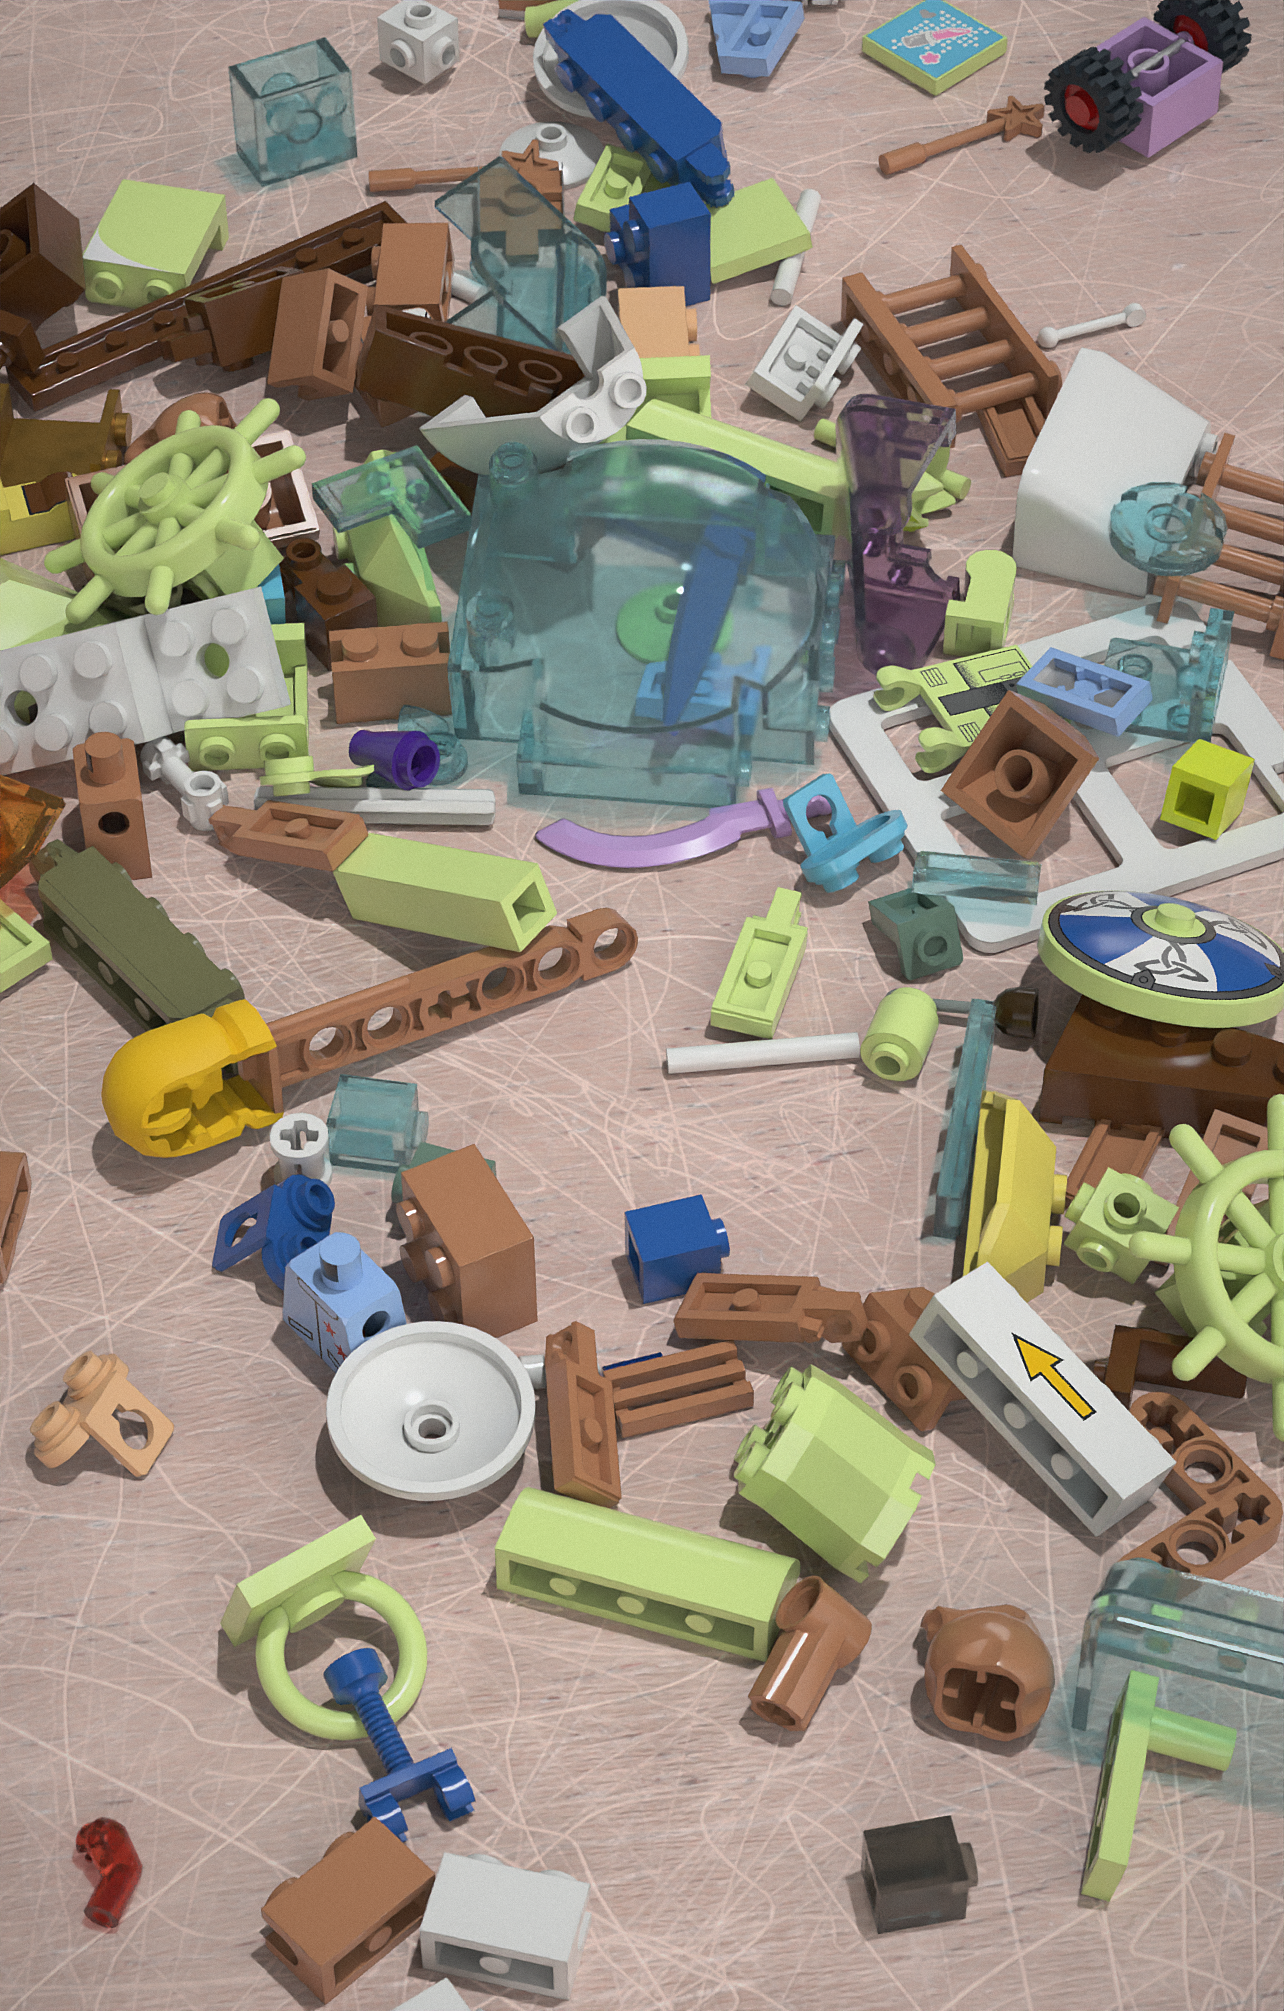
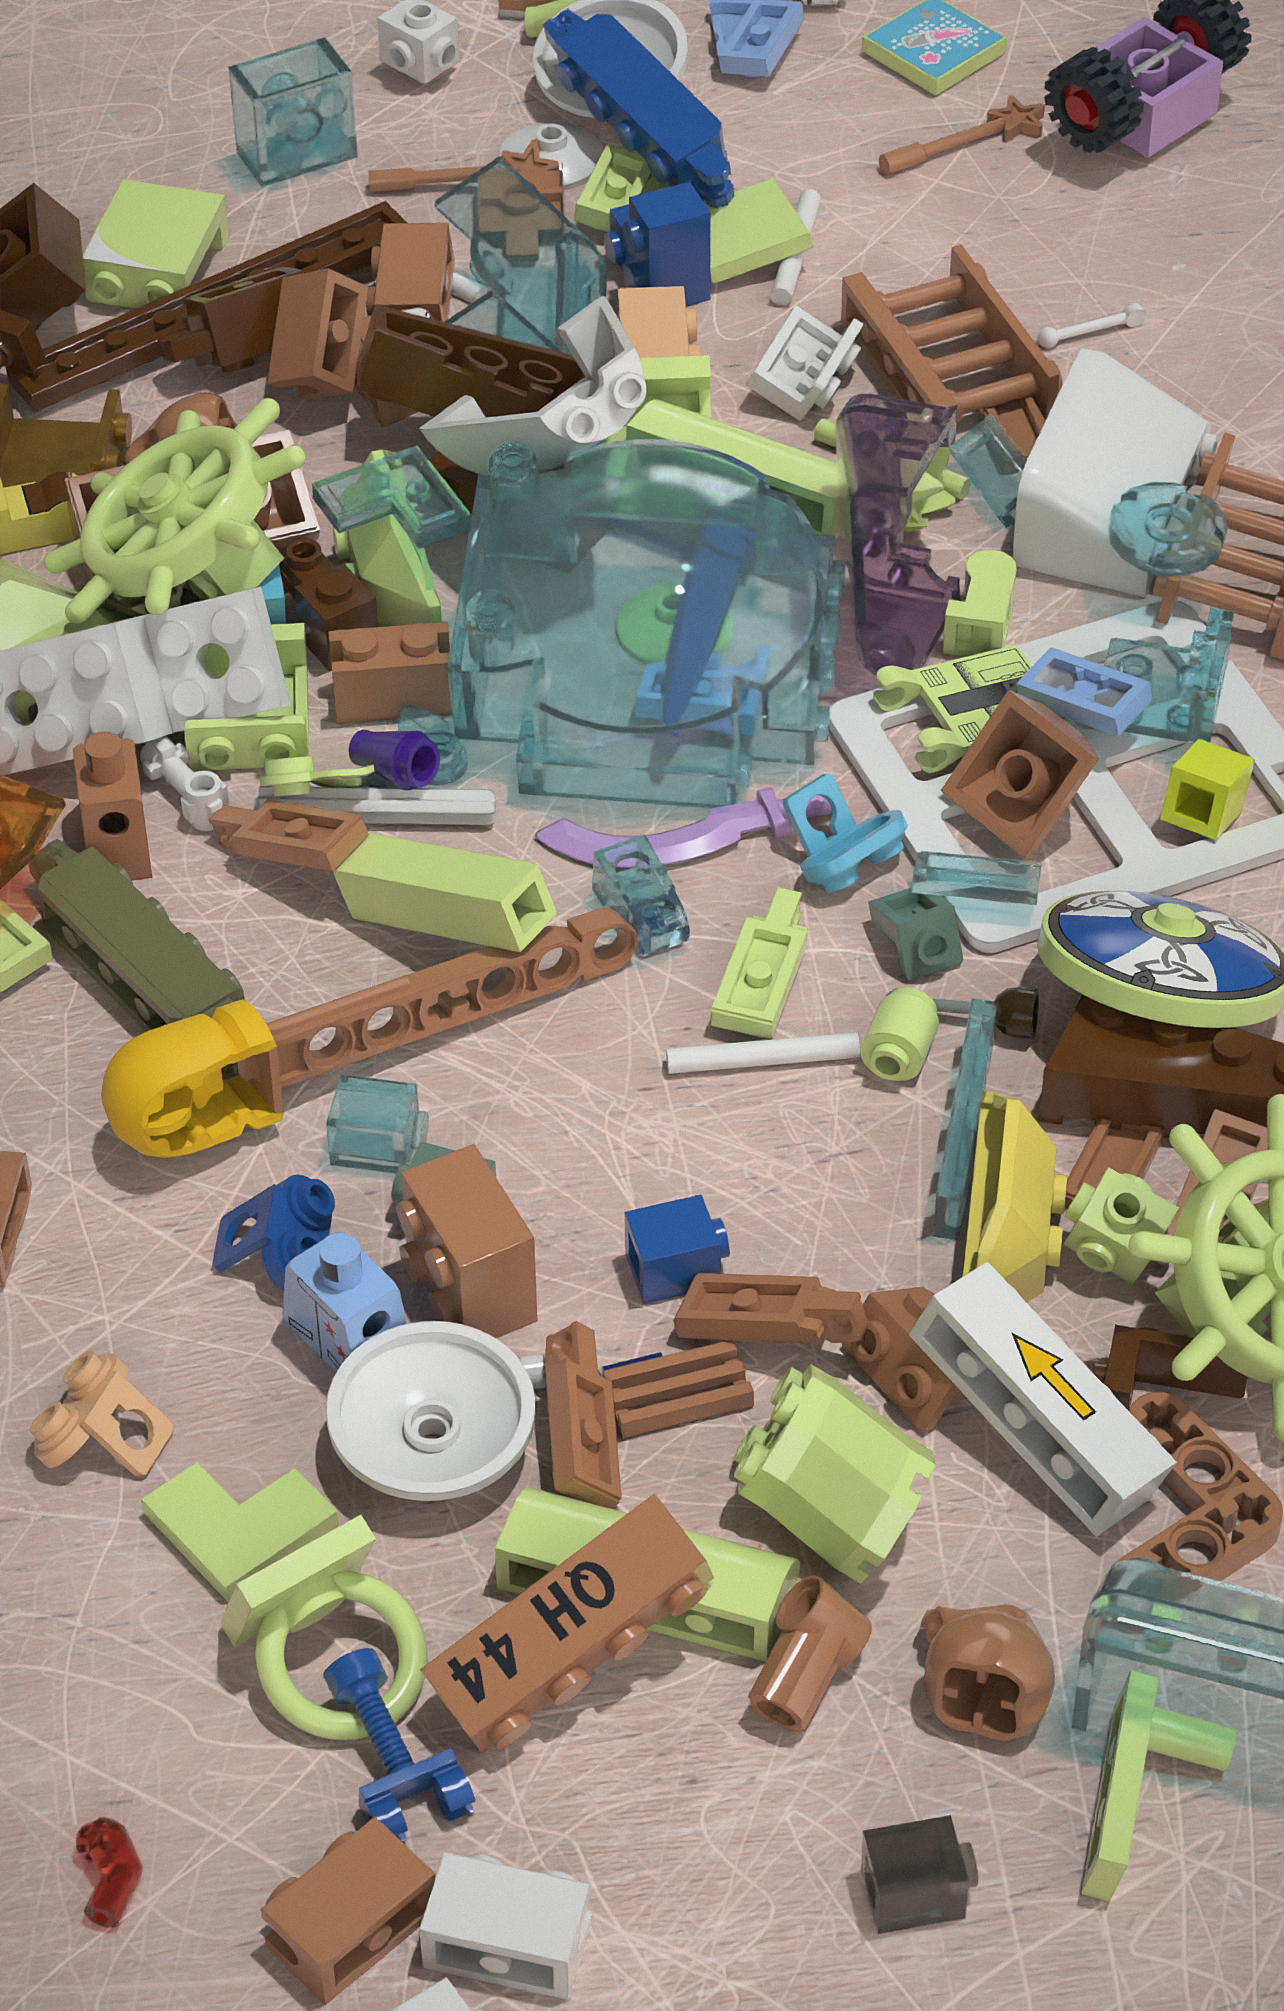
(233, 1539): none -> yellowish green tile
(287, 1147): white bush -> none
(569, 1625): none -> nougat brick
(641, 894): none -> clear light blue leg
(992, 465): none -> clear light blue tile

